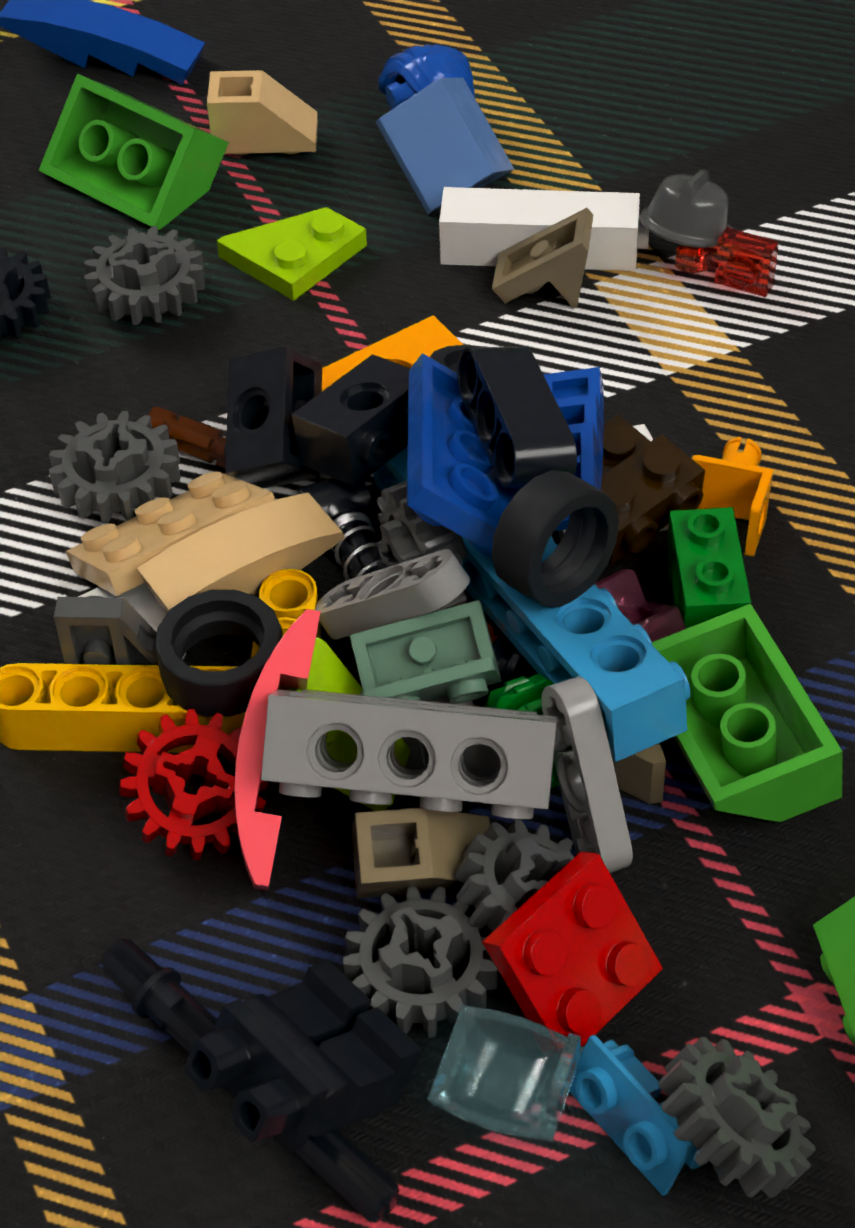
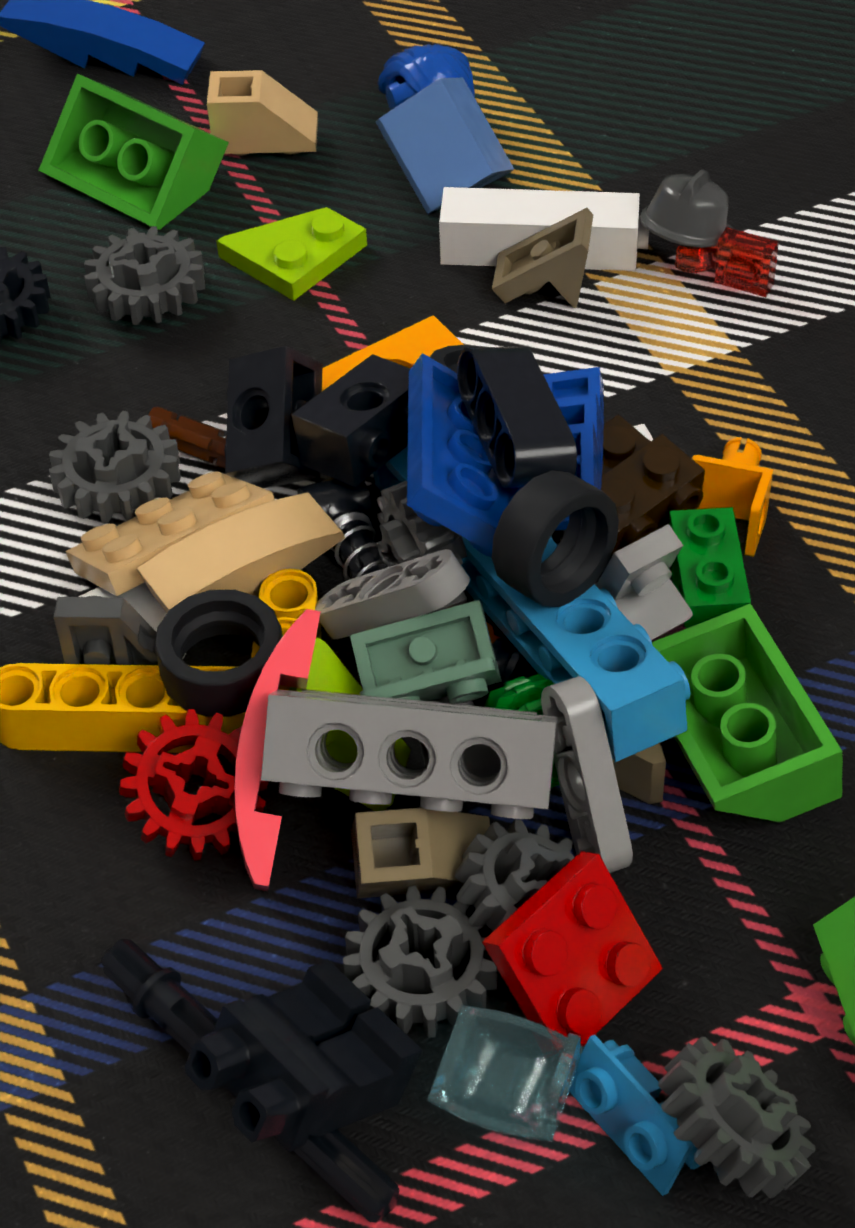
(642, 584): none -> light grey slope

